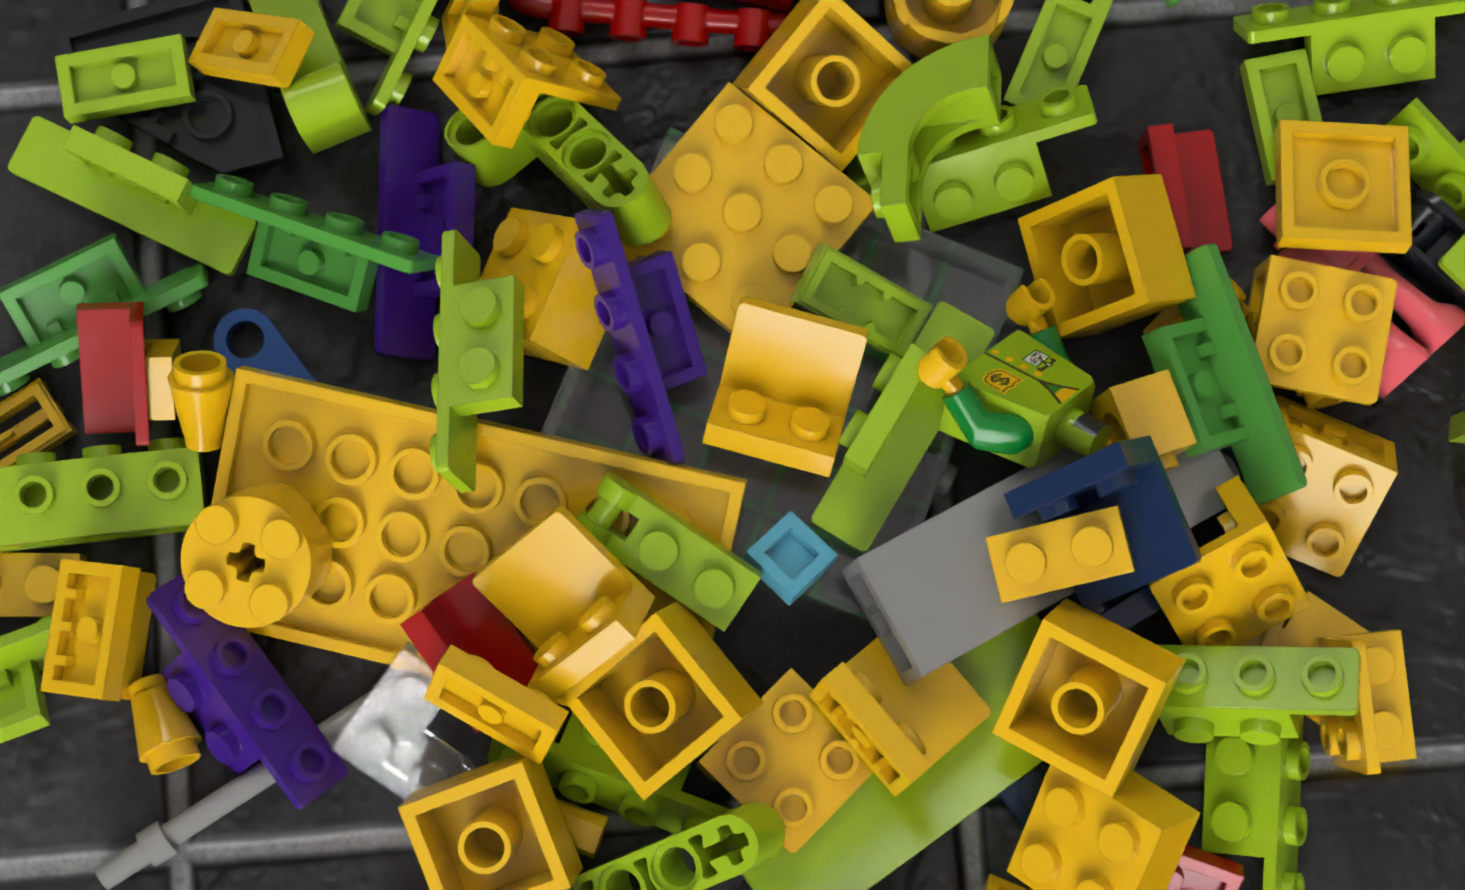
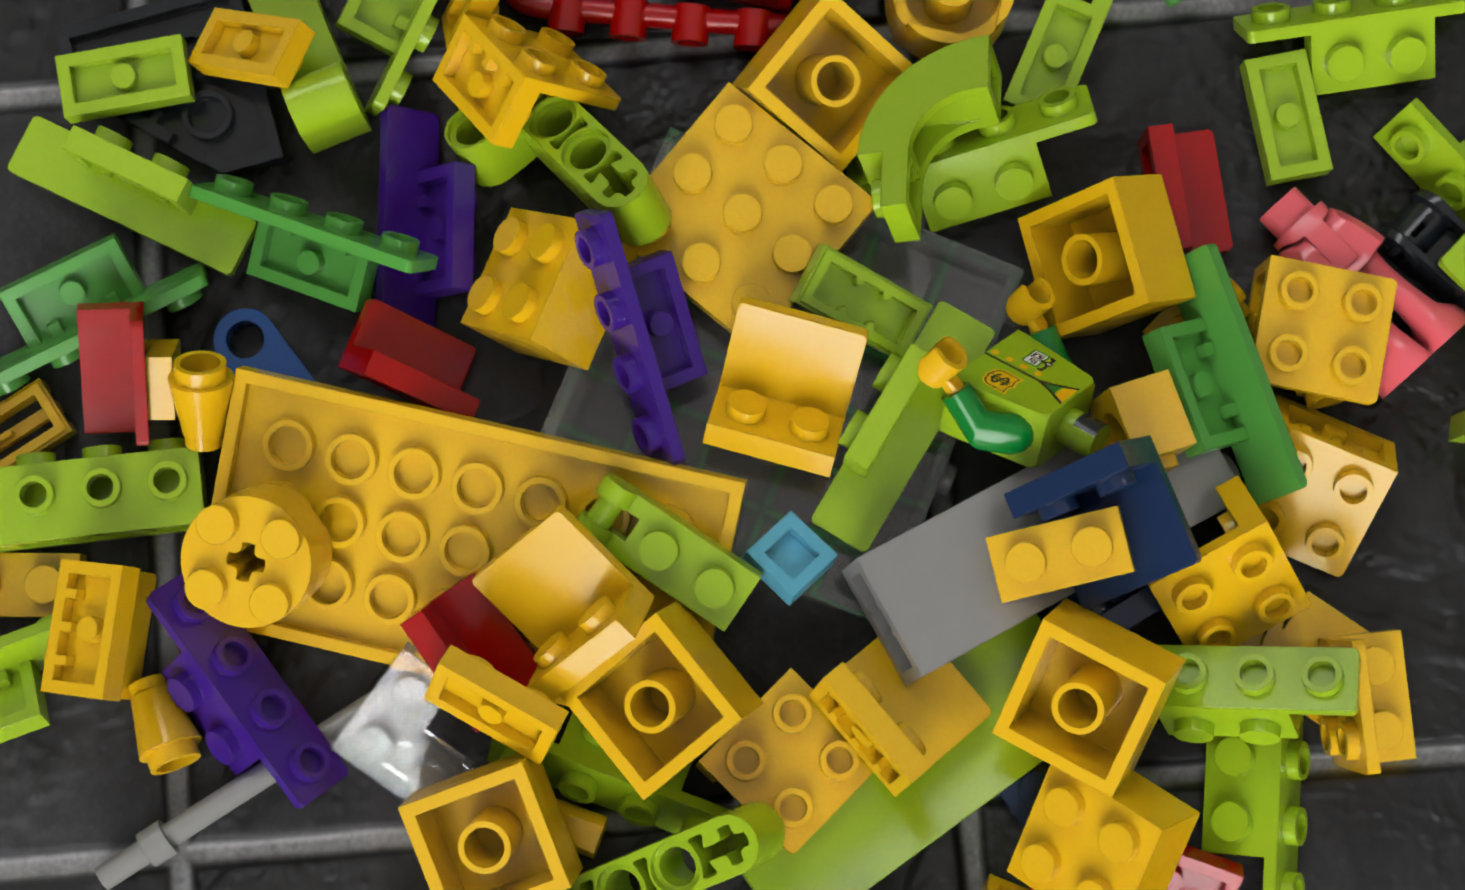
(410, 359): none -> red panel
(478, 356): lime bracket -> none
(1342, 186): yellow plate -> none

